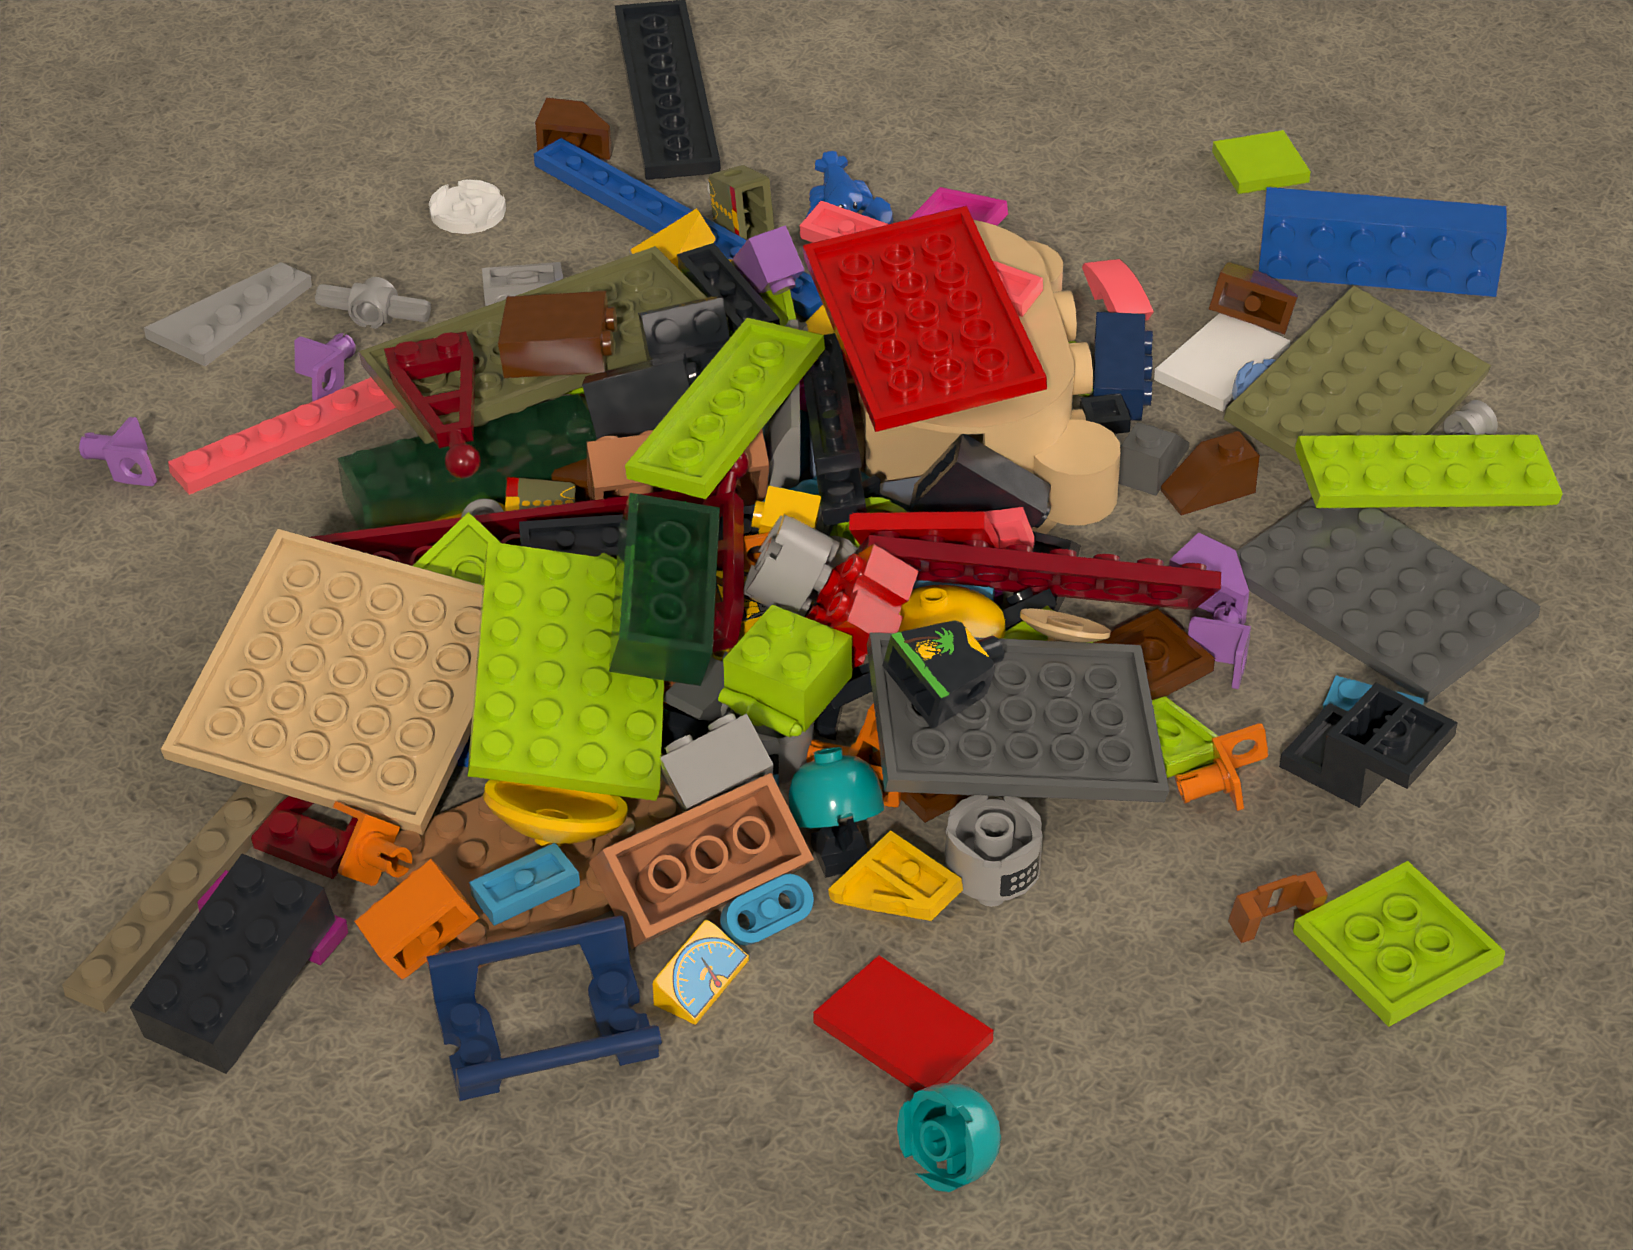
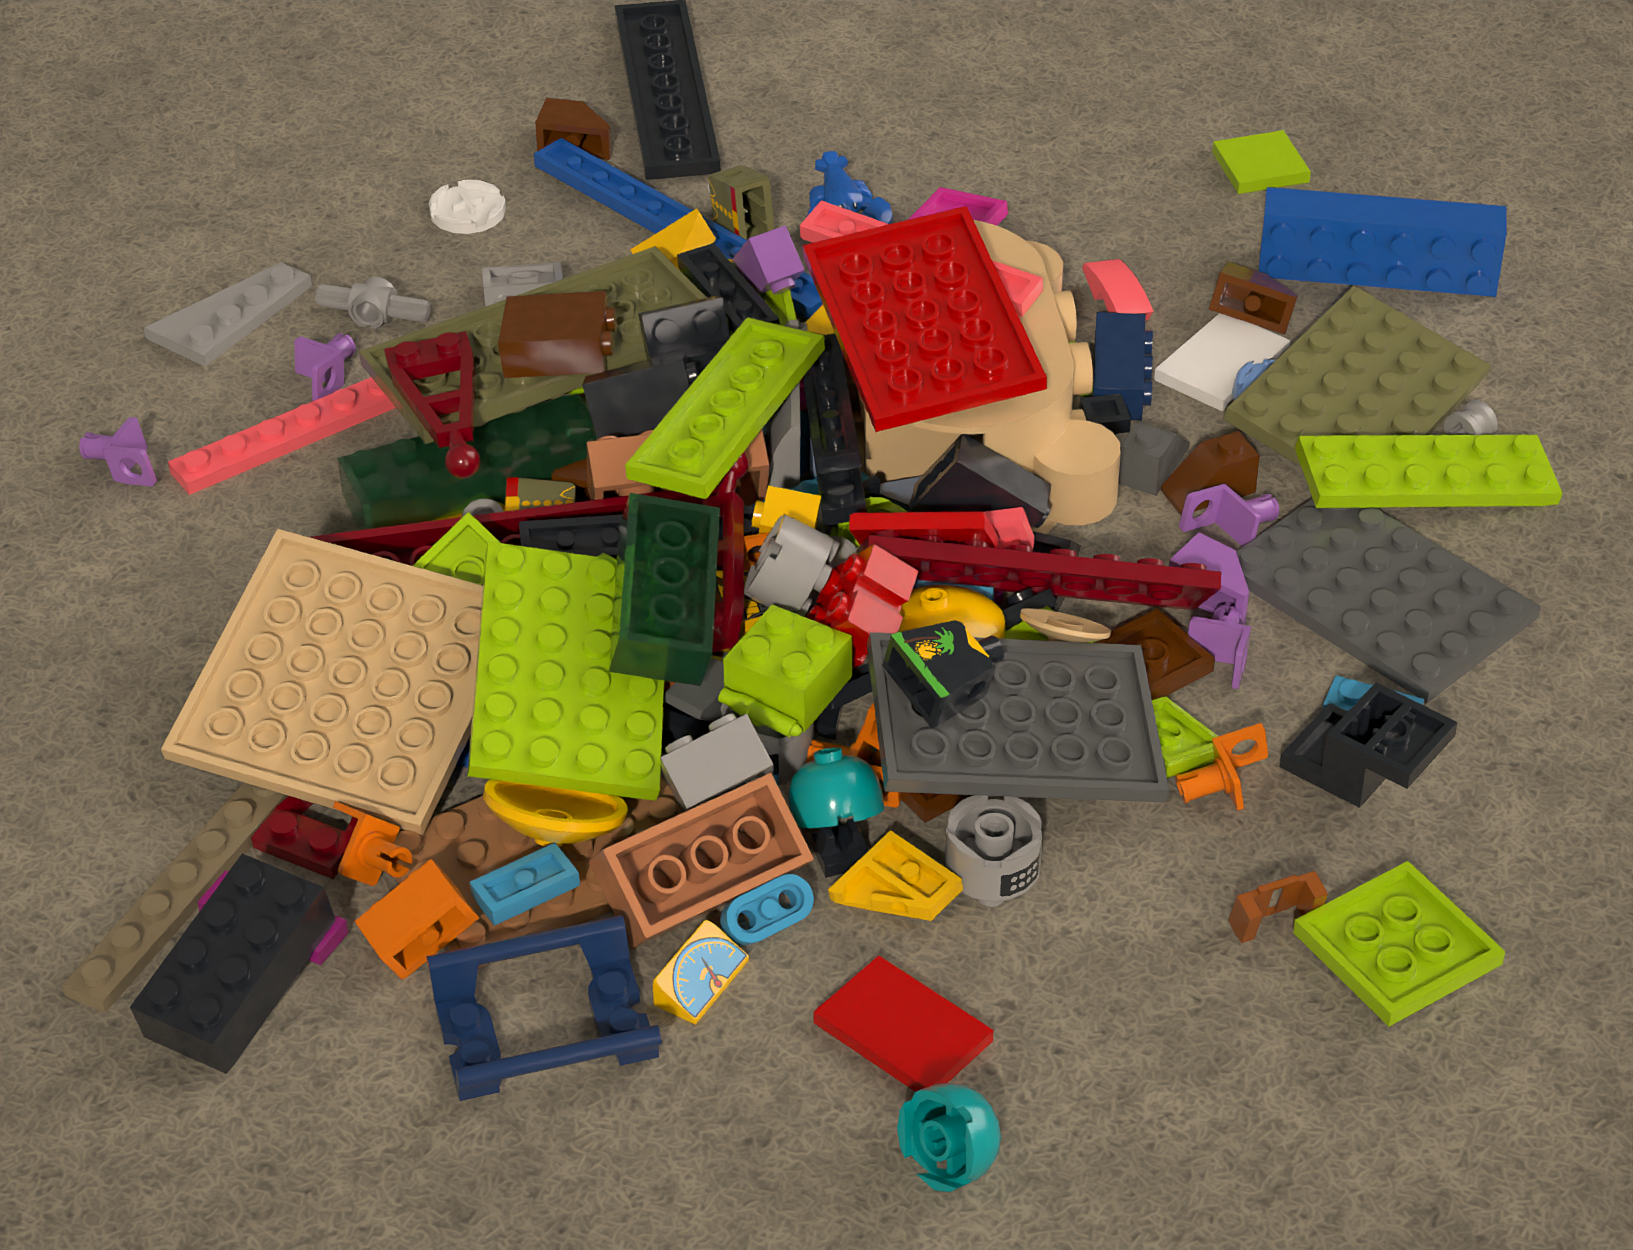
(1229, 512): none -> medium lavender bracket

